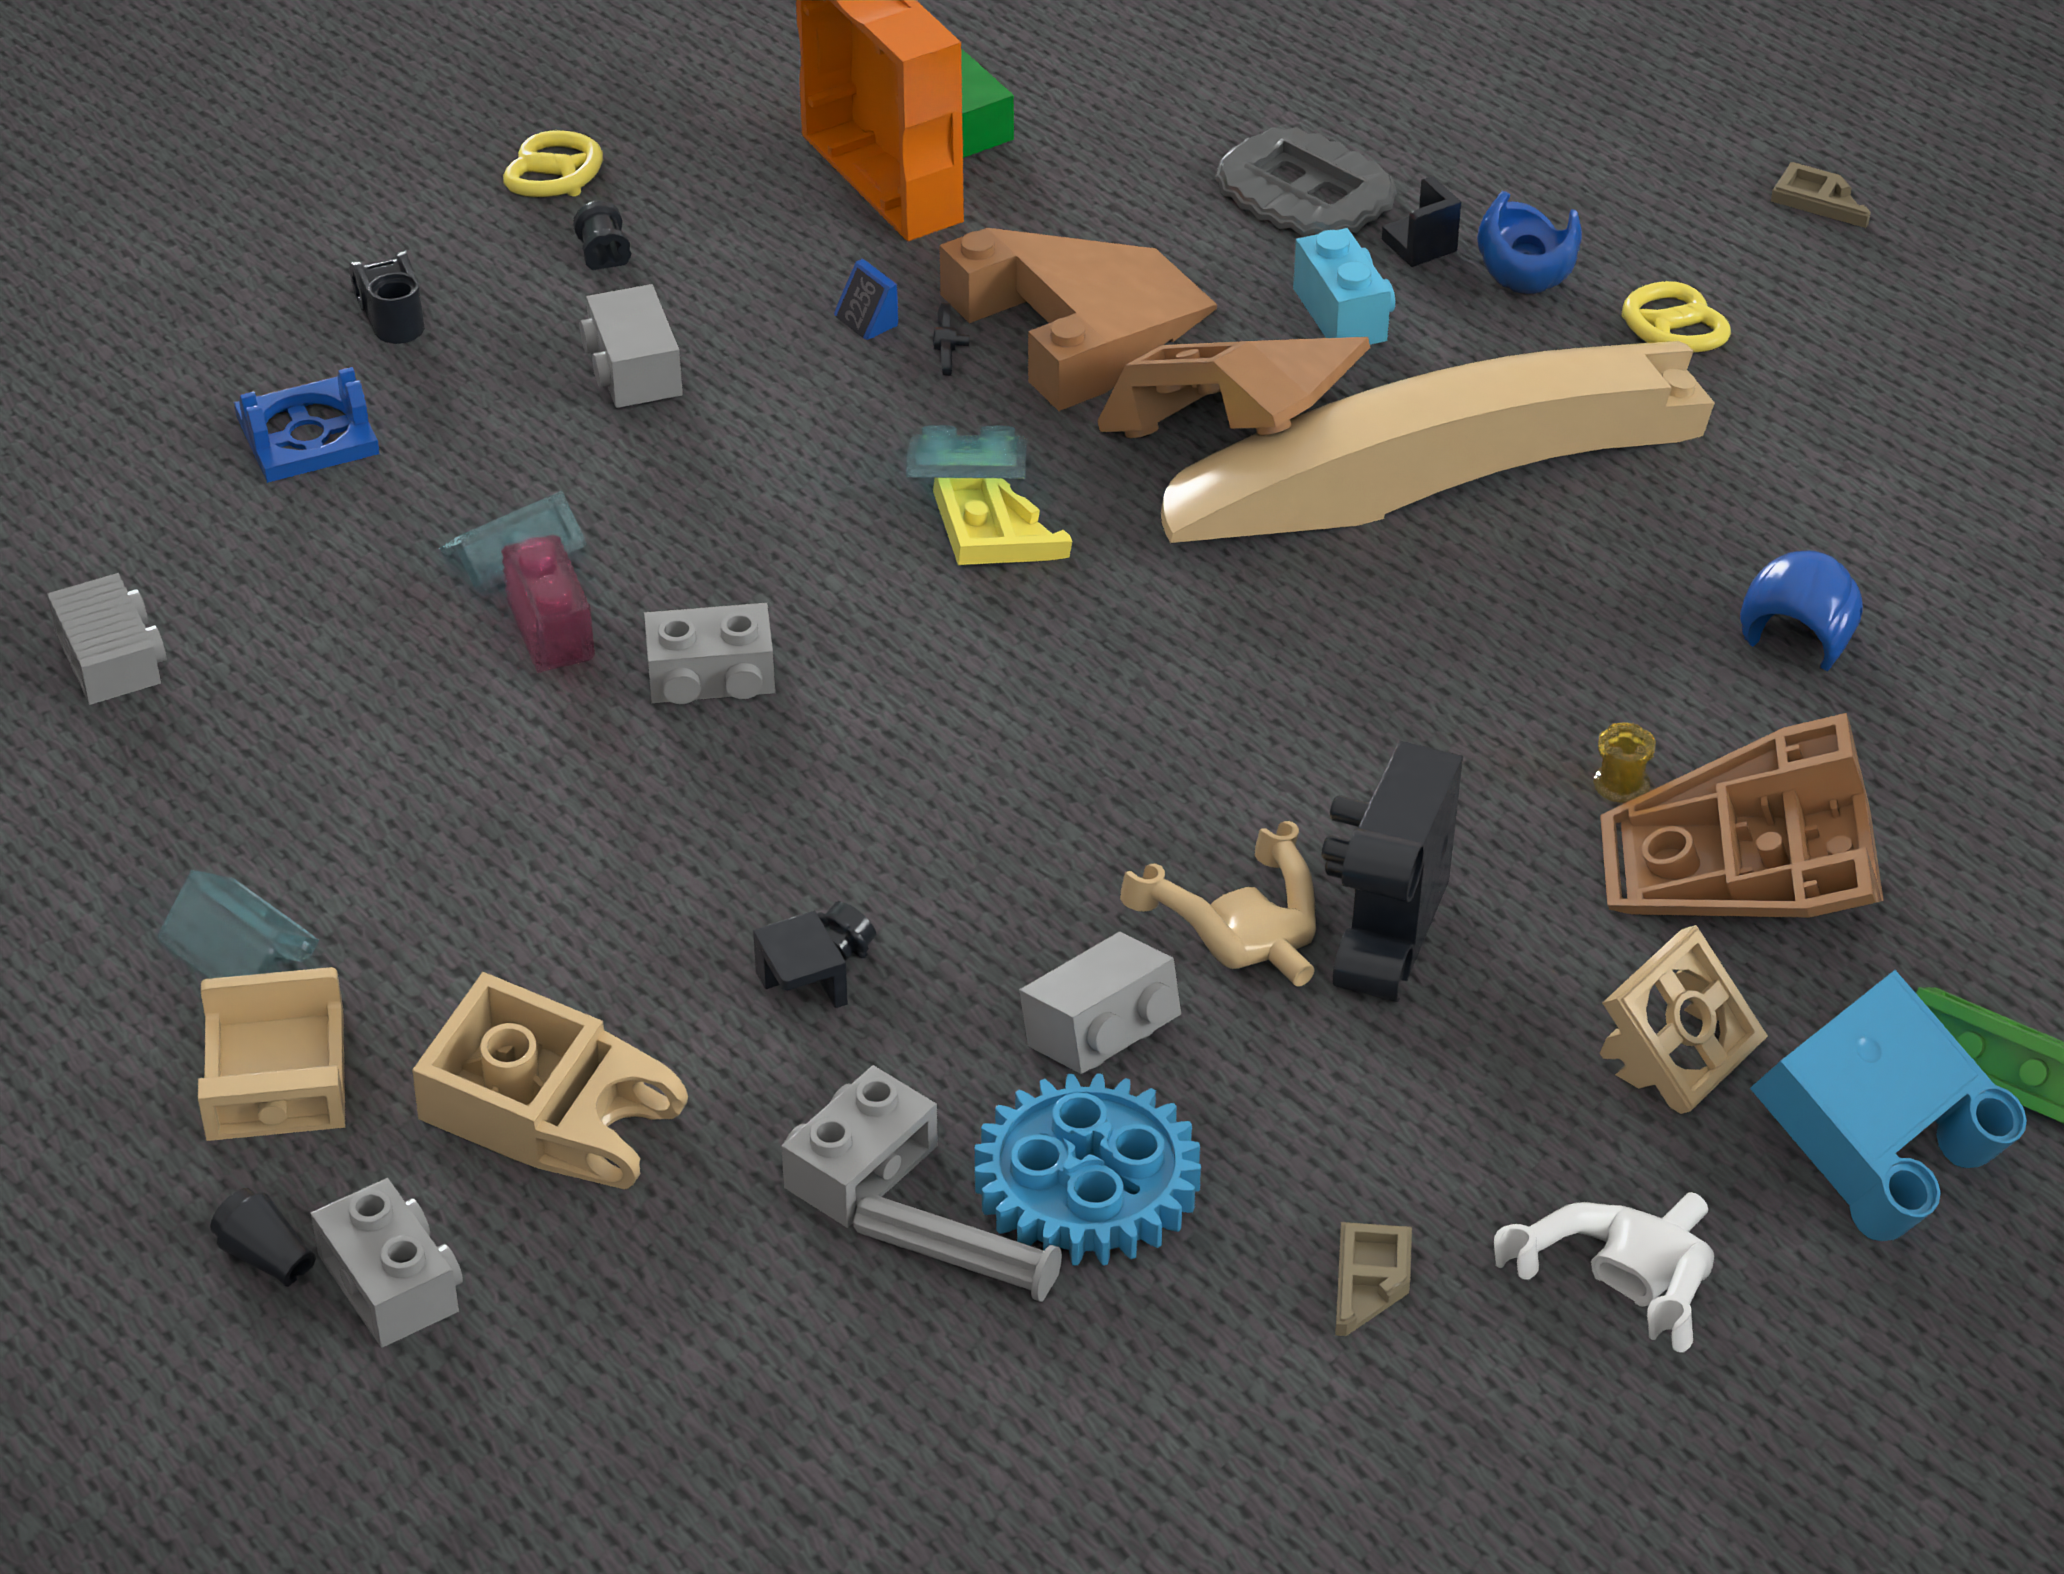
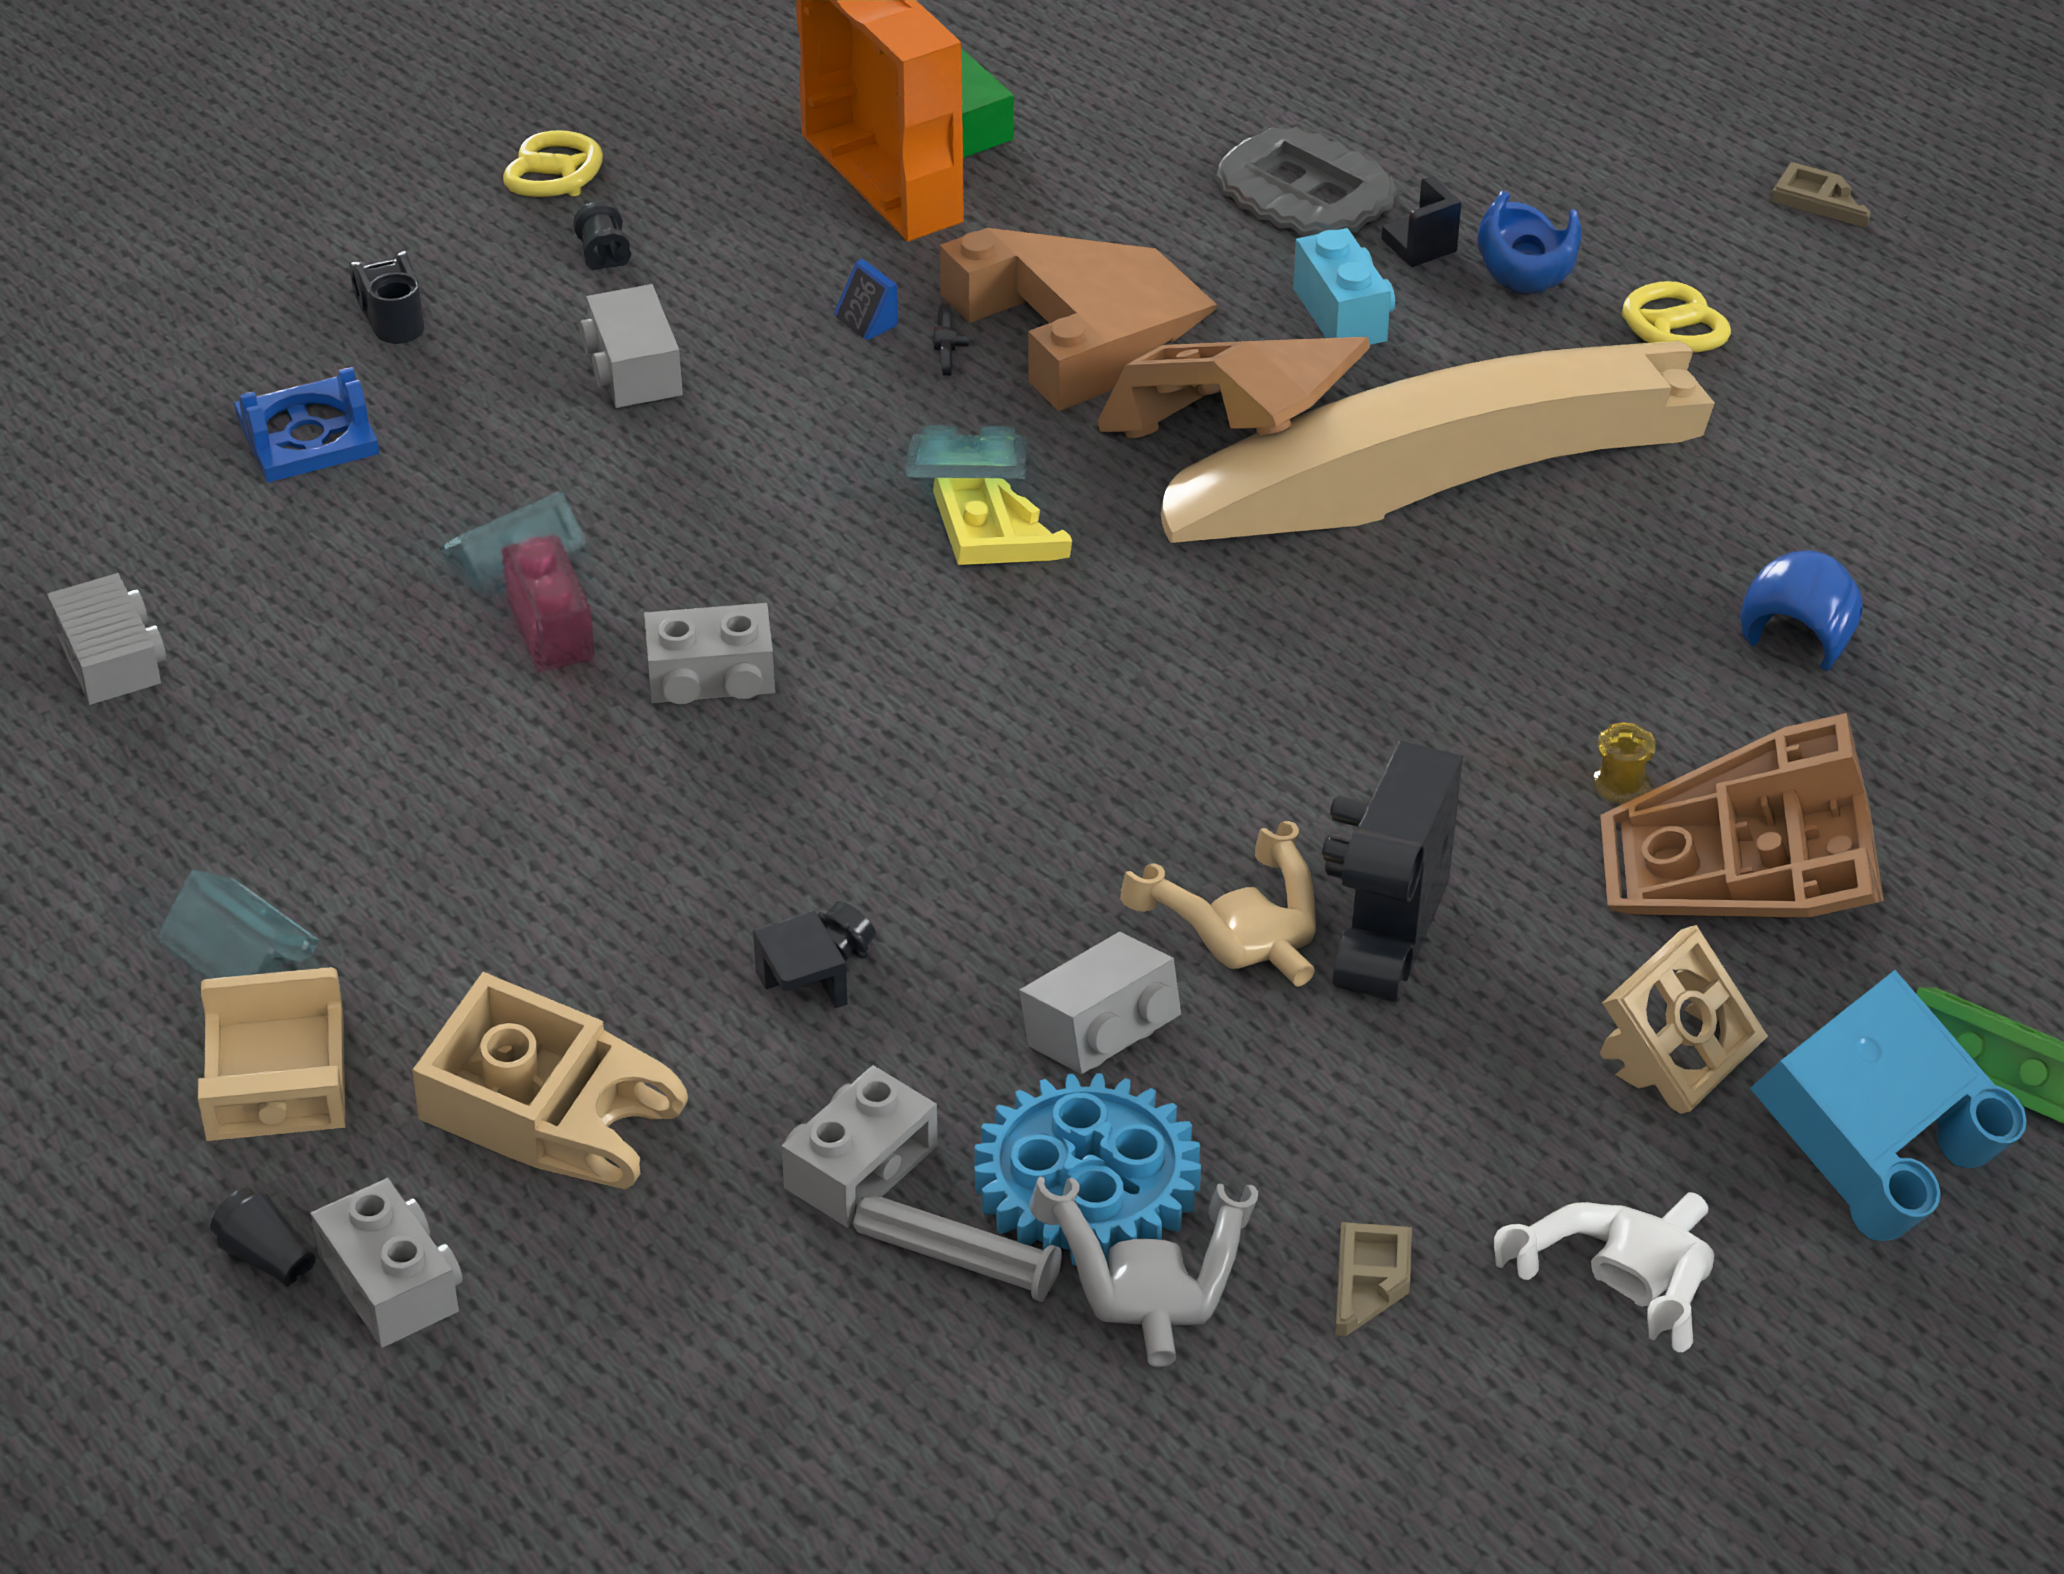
(1148, 1276): none -> light grey piece

